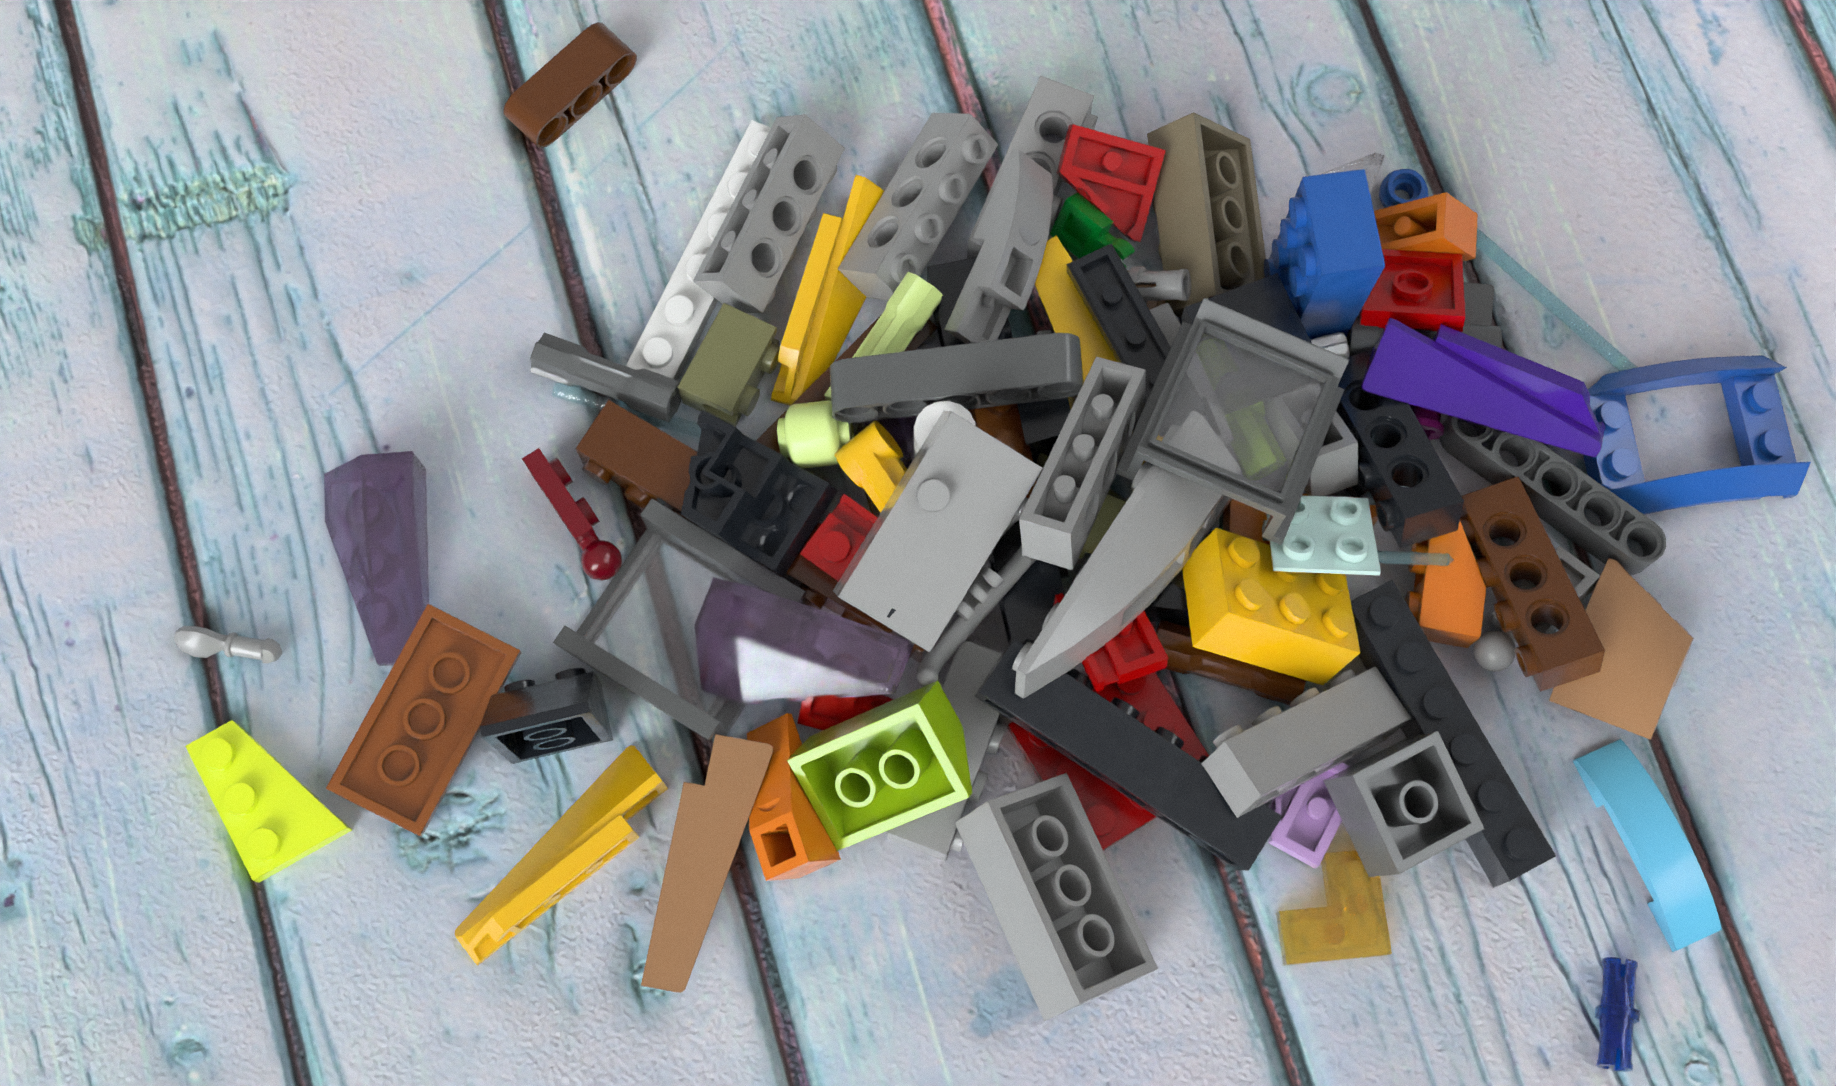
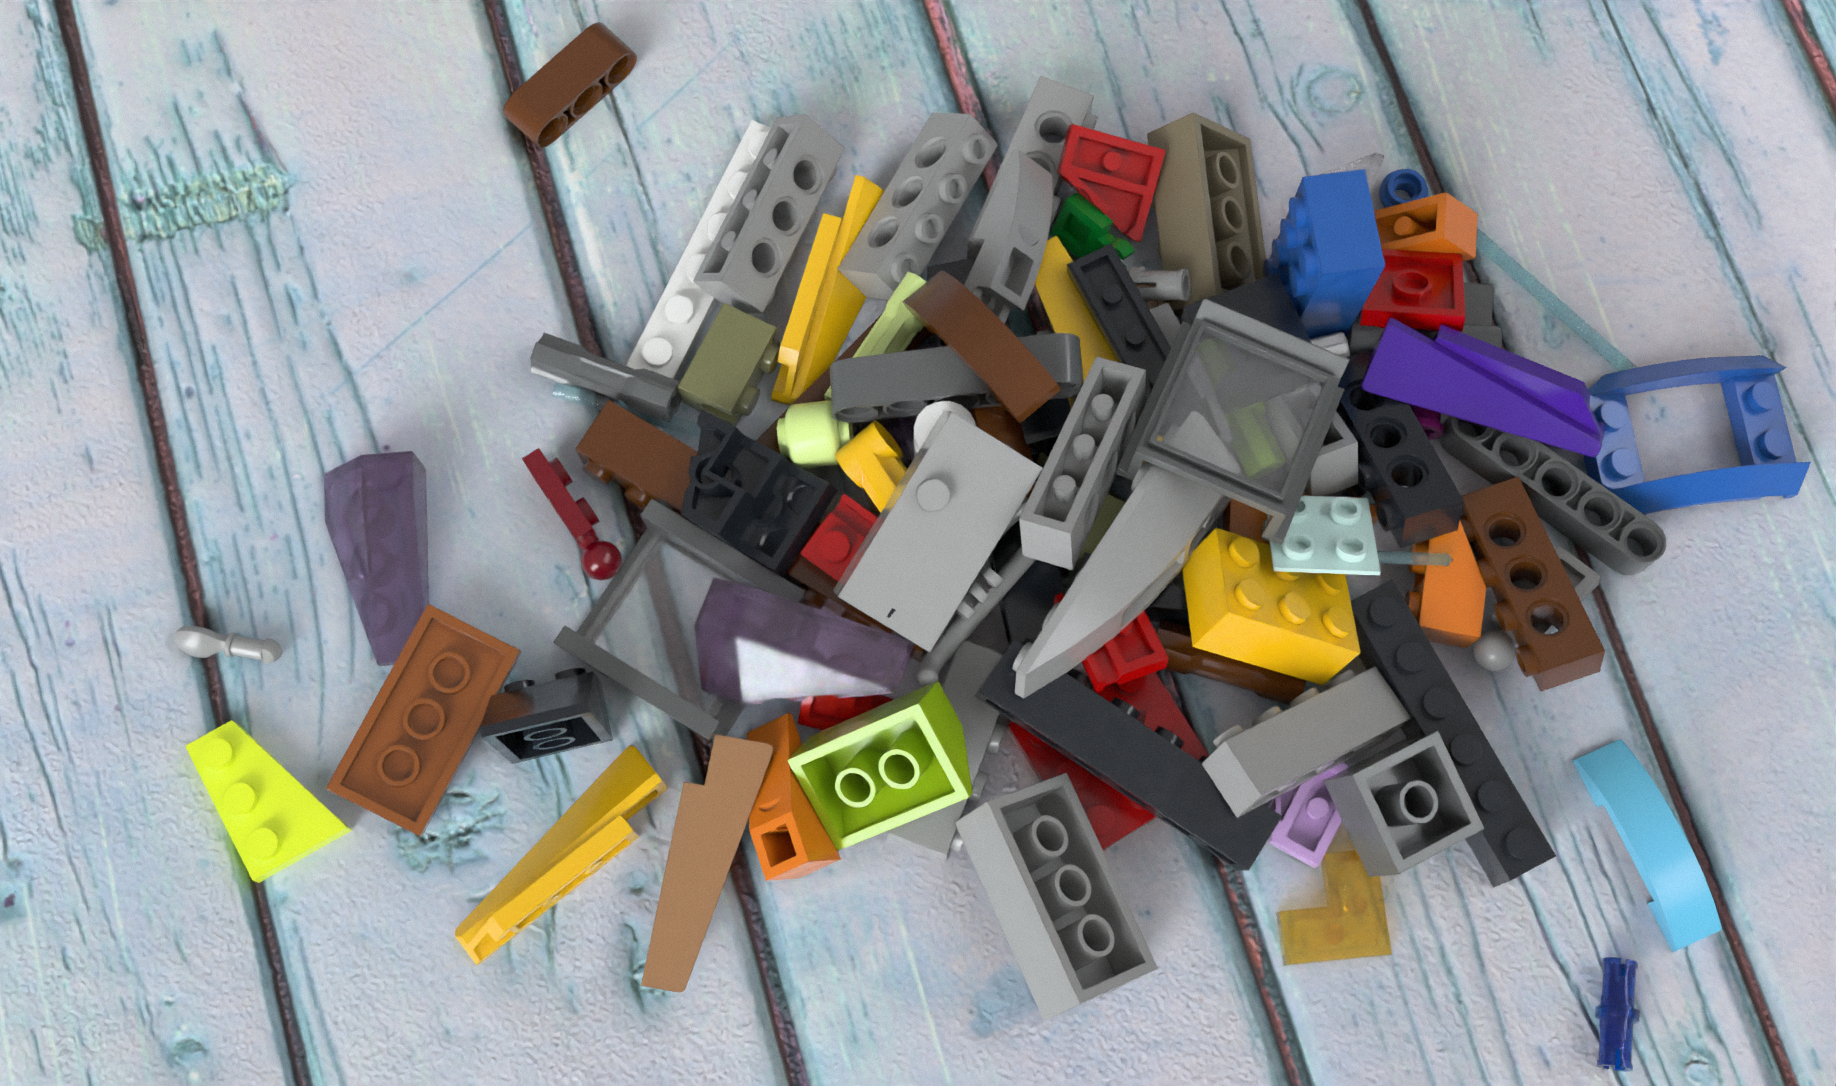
(983, 344): none -> reddish brown slope
(1640, 657): medium nougat slope -> none

